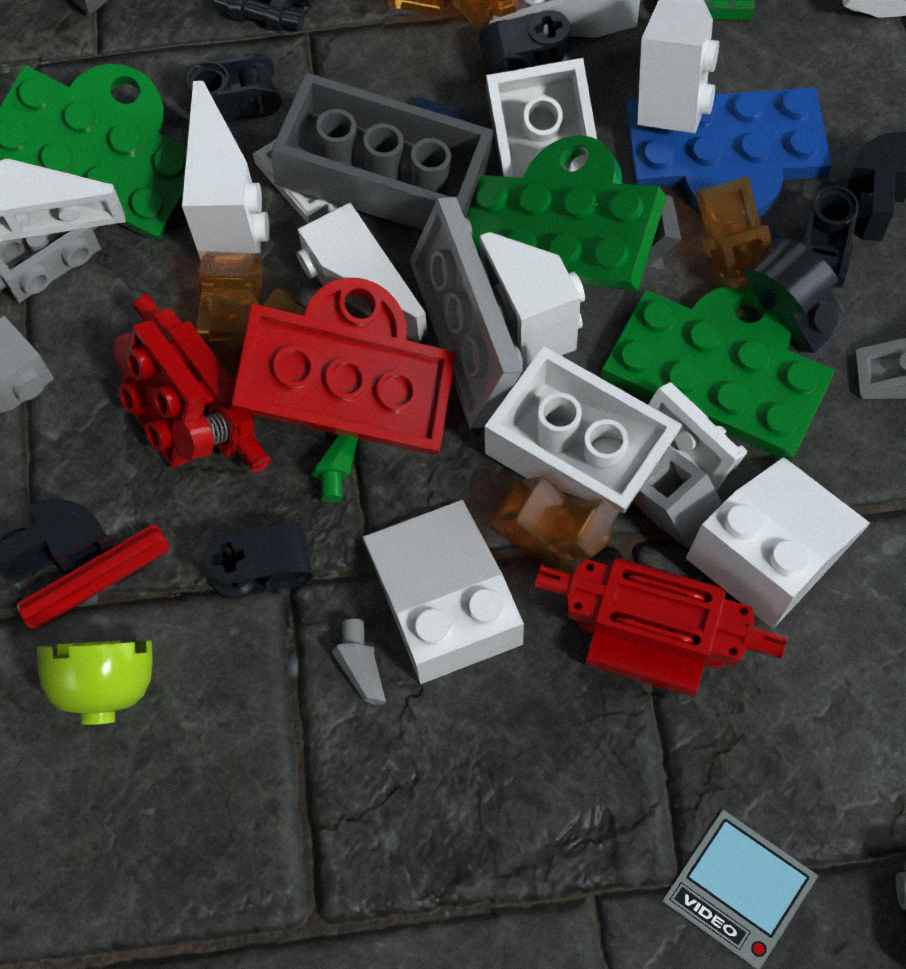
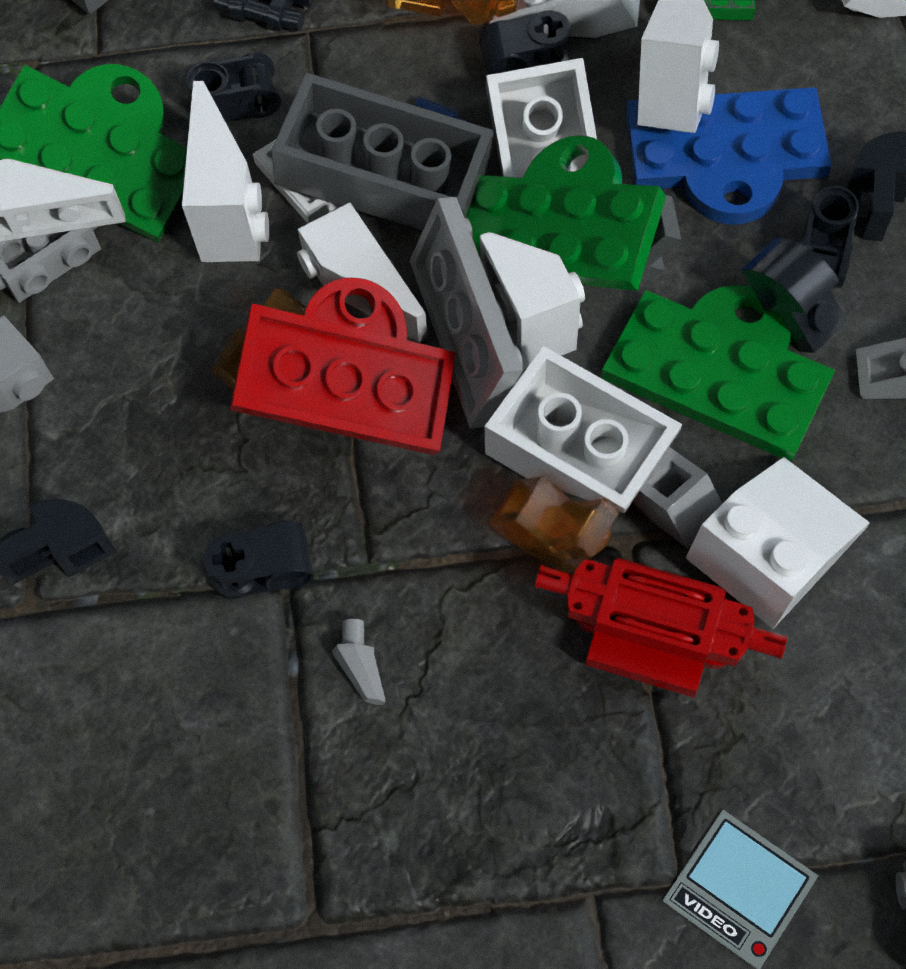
(92, 577): red axle -> none
(95, 677): lime cylinder -> none
(181, 391): red piece -> none
(228, 289): clear orange brick -> none
(335, 467): green bar -> none
(445, 591): white slope -> none
(698, 438): white plate -> none
(731, 229): clear orange brick -> none

